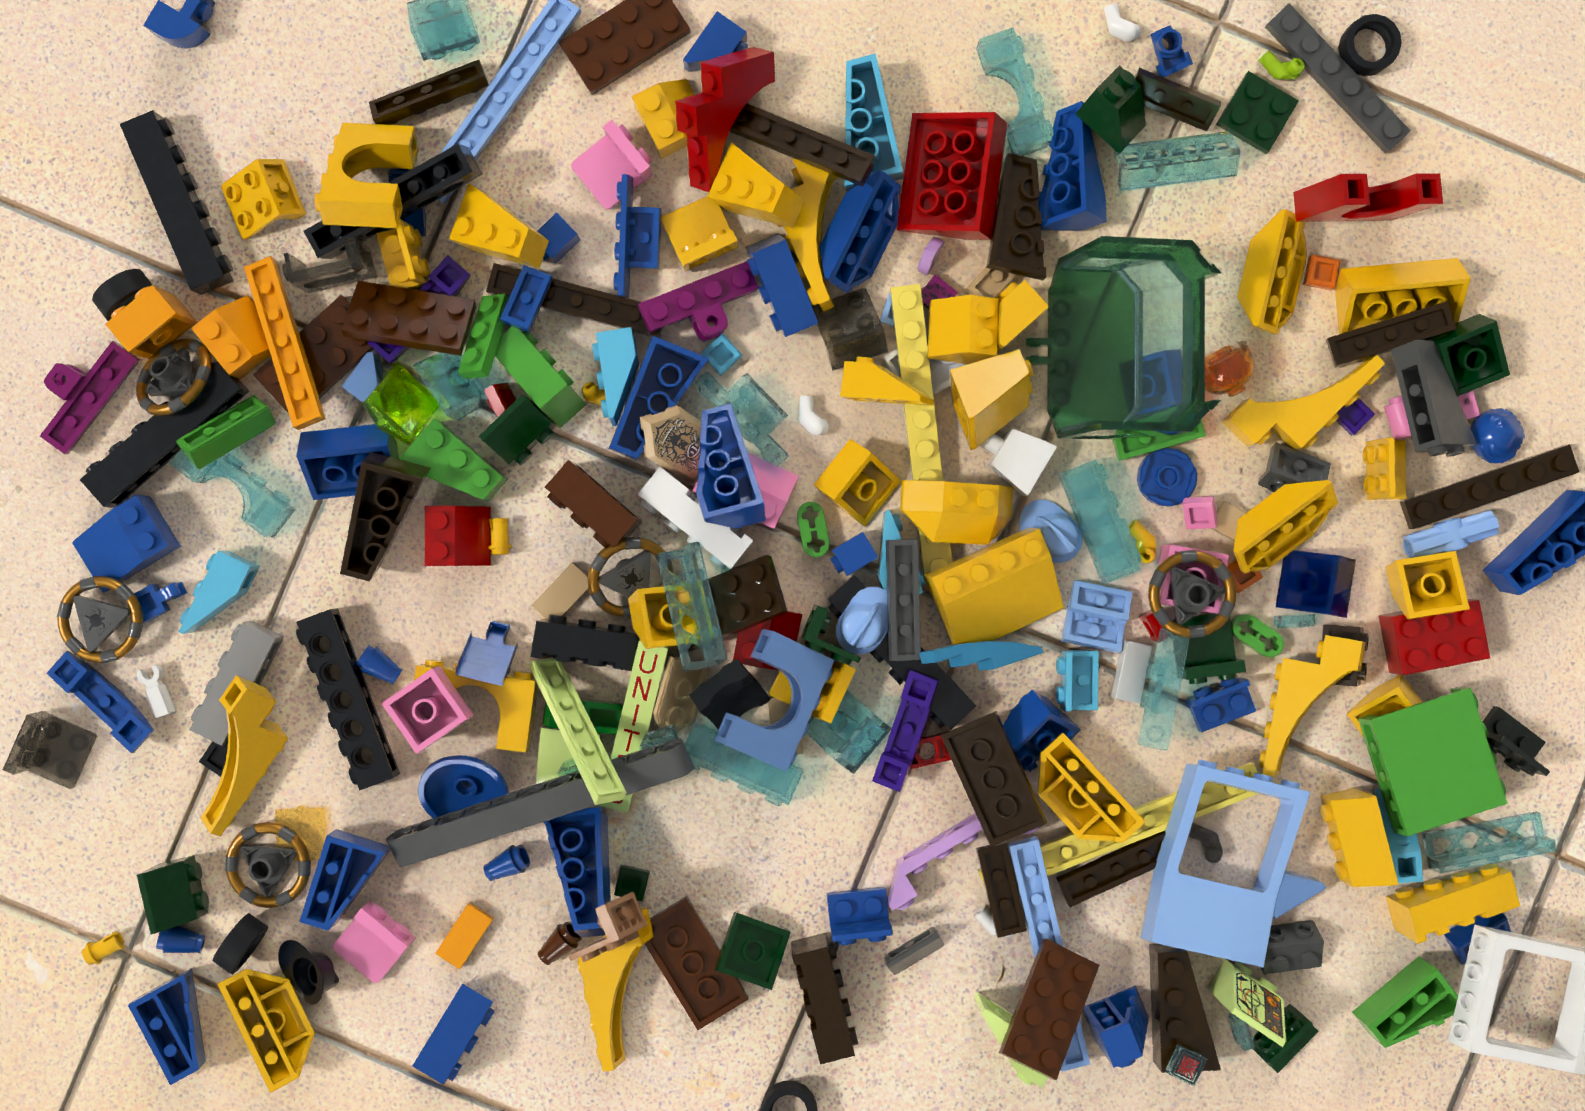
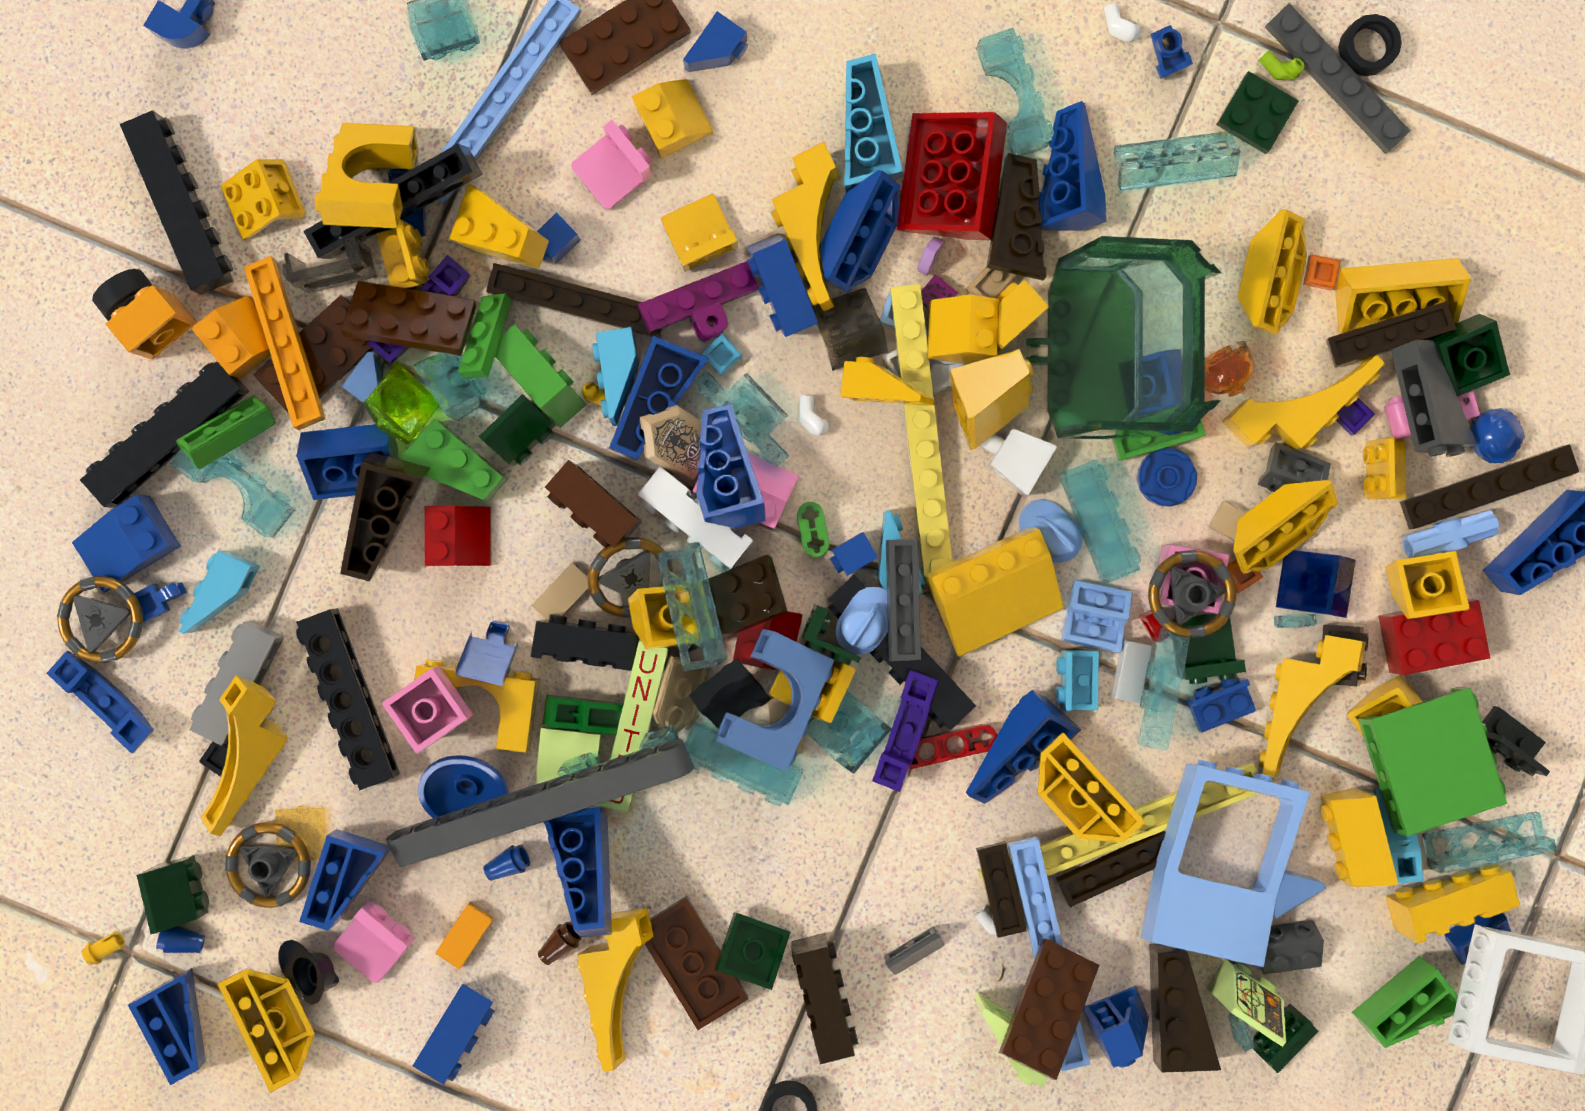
(50, 749): clear smoke bracket -> none
(85, 394): magenta plate -> none
(157, 692): white bar -> none
(173, 376): dark grey piece -> none
(240, 943): black tyre -> none
(378, 665): blue cone -> none
(428, 93): dark brown plate -> none
(499, 397): red plate -> none
(499, 536): yellow pin -> none
(526, 298): blue plate -> none
(578, 731): yellowish green tile -> none
(619, 921): medium nougat bracket -> none
(632, 880): dark green tile -> none
(638, 236): blue bracket -> none
(708, 116): red arch -> none
(752, 191): yellow wedge -> none
(804, 144): dark brown plate -> none
(857, 482): yellow slope -> none
(859, 915): blue bracket -> none
(901, 889): lavender slope -> none
(957, 510): yellow wedge -> none
(987, 654): dark azure slope -> none
(993, 778): dark brown plate -> none
(1115, 109): dark green slope -> none
(1144, 541): yellow arm -> none
(1177, 100): dark brown plate -> none
(1186, 1065): clear light blue tile -> none
(1200, 512): bright pink plate -> none
(1209, 841): clear smoke arm -> none
(1259, 629): bright green beam -> none
(1350, 198): red arch -> none

